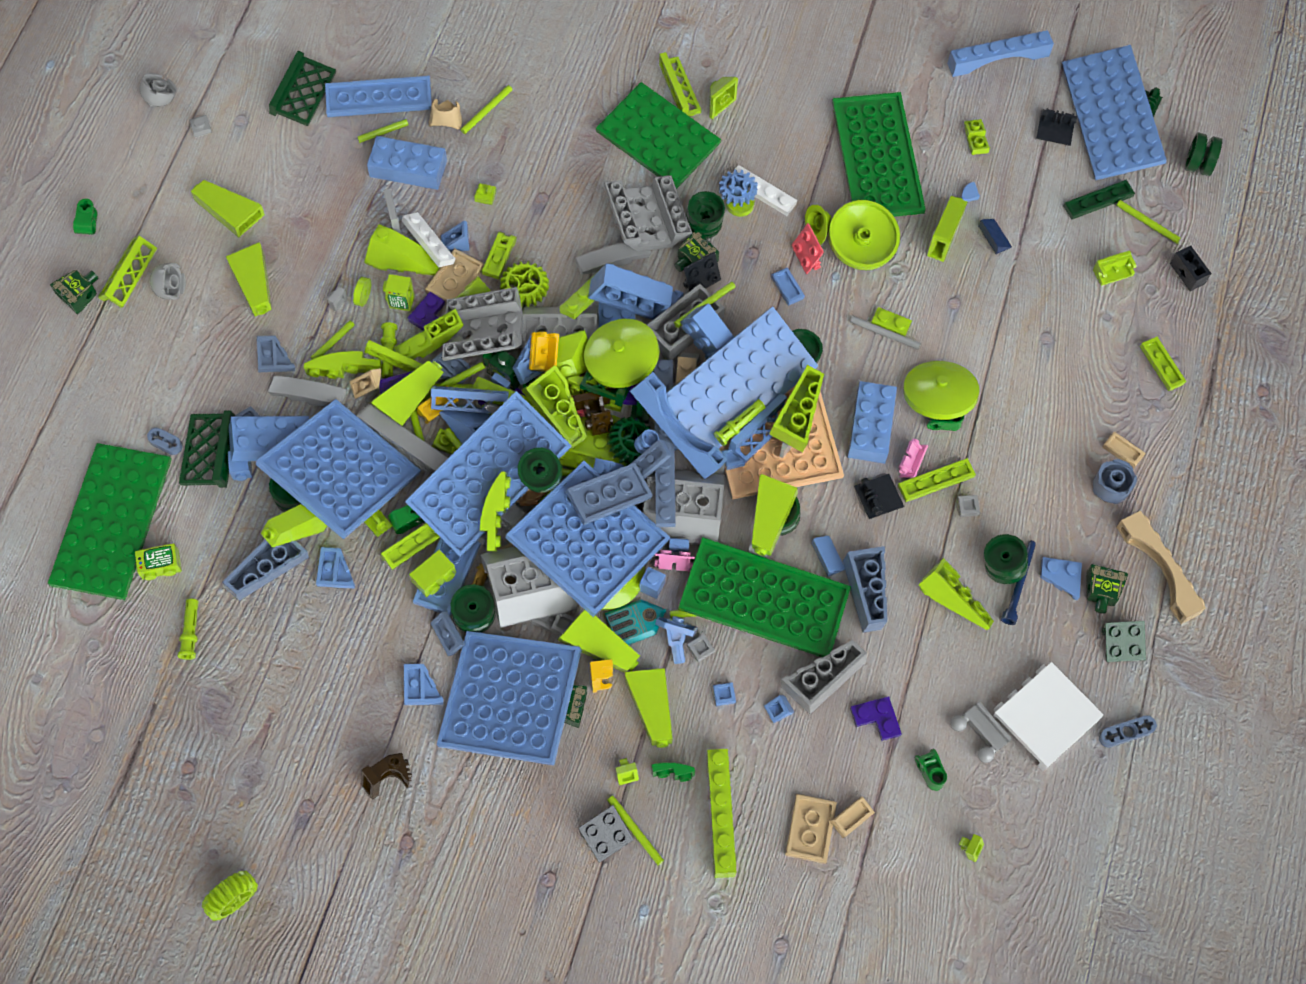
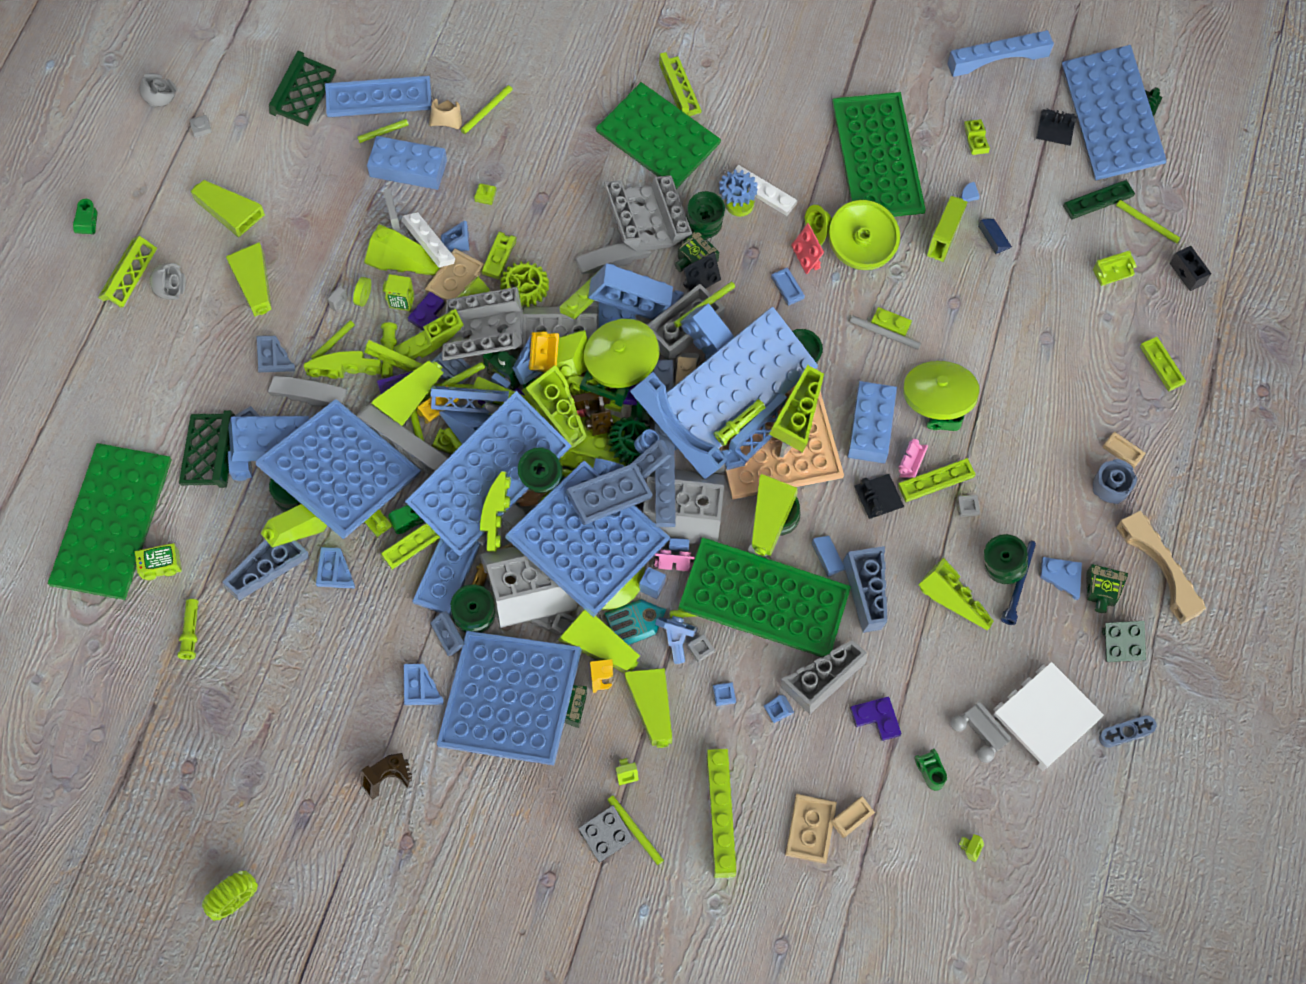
(75, 289): dark green torso -> none
(163, 444): sand blue beam -> none
(366, 383): tan slope -> none
(433, 573): lime brick -> none
(680, 771): green slope -> none
(722, 95): lime slope -> none
(1203, 154): dark green wheel -> none

